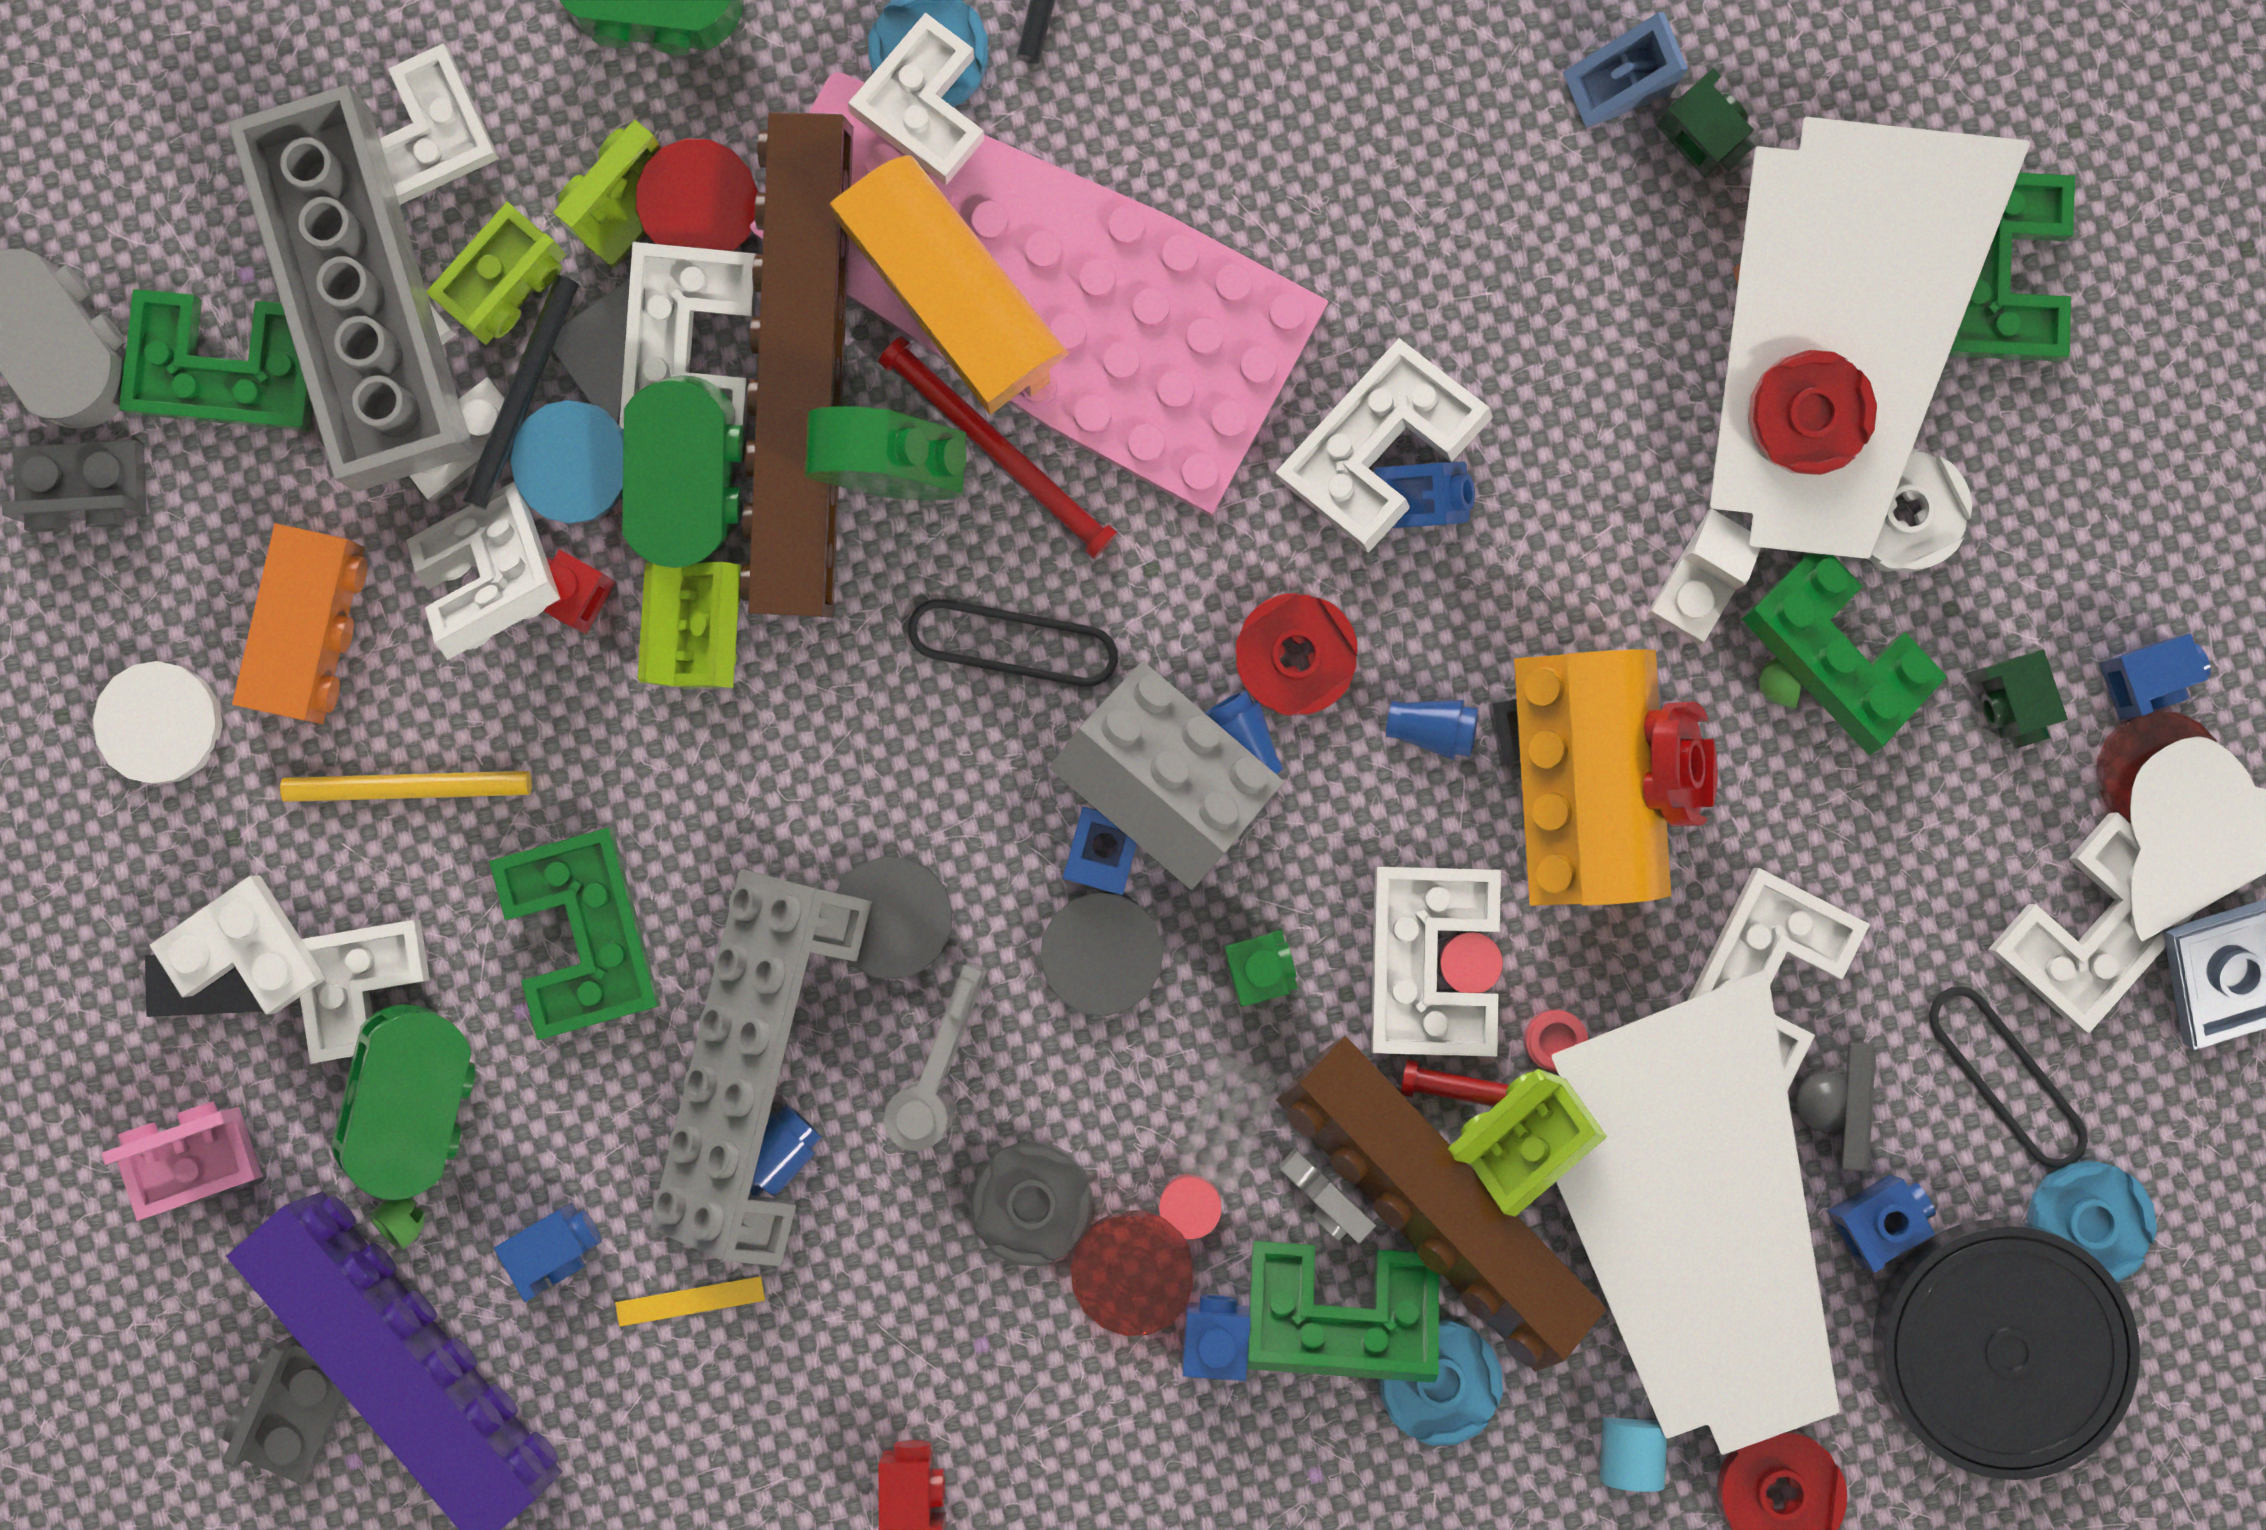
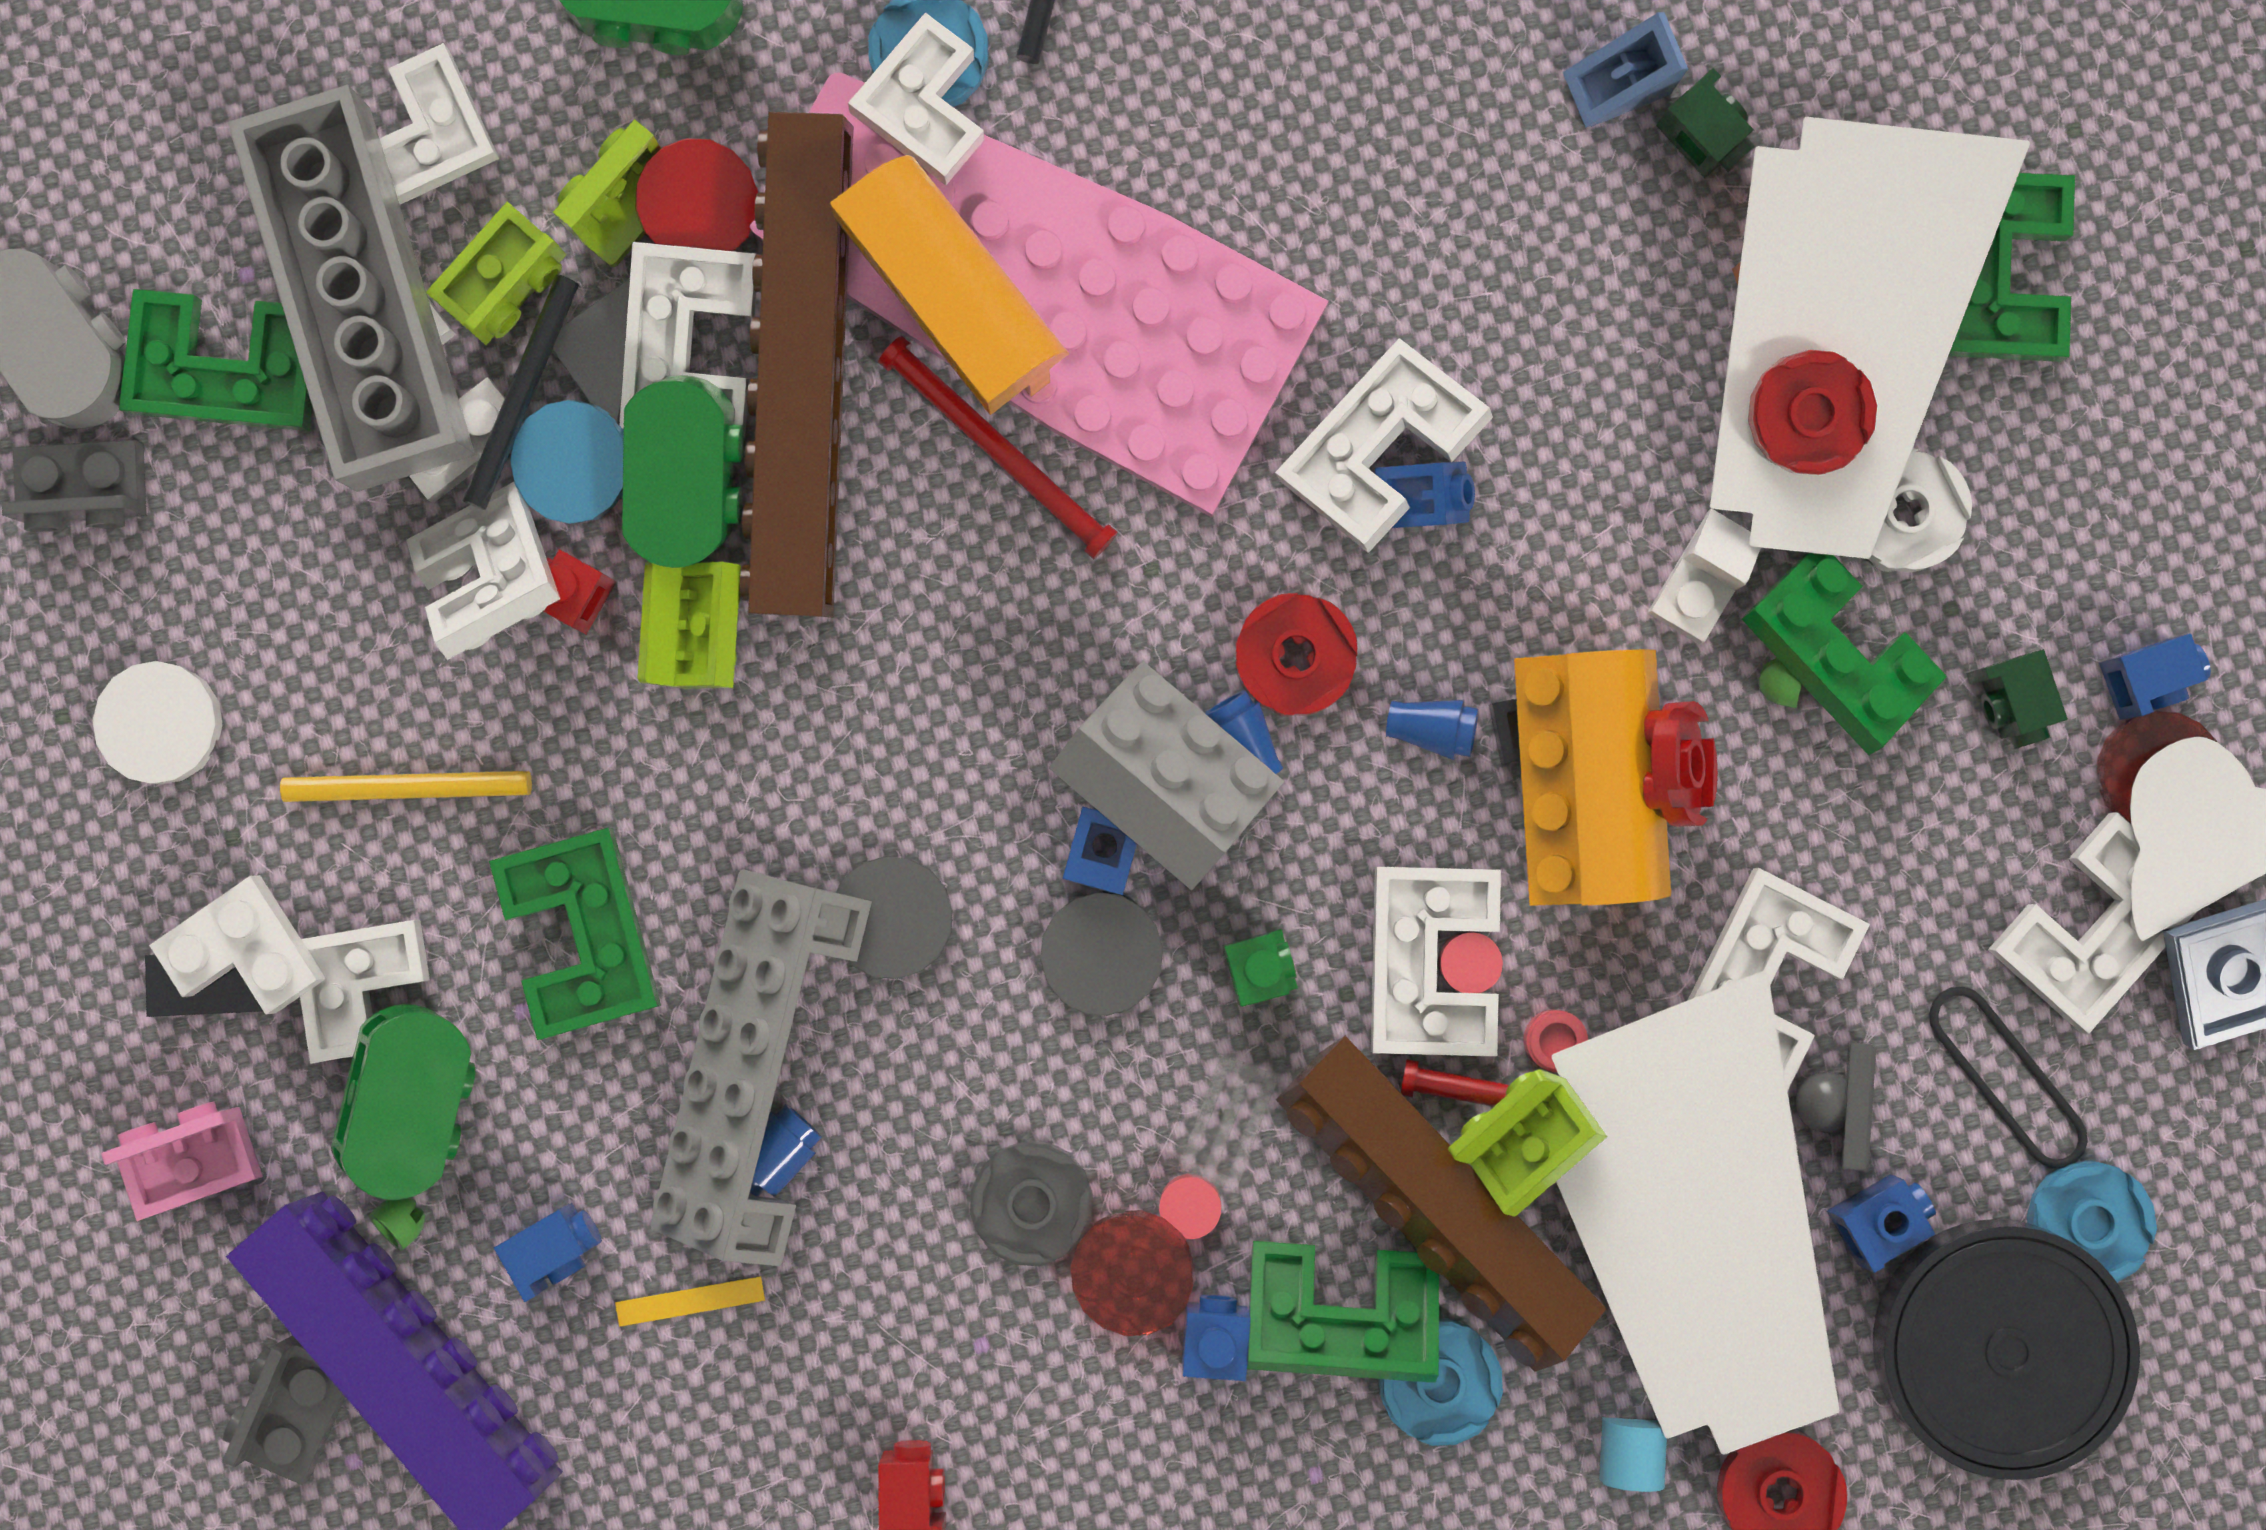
(300, 624): orange brick -> none
(885, 453): green brick -> none
(925, 1107): light grey piece -> none
(1017, 617): black piece -> none
(1336, 1210): light grey plate -> none

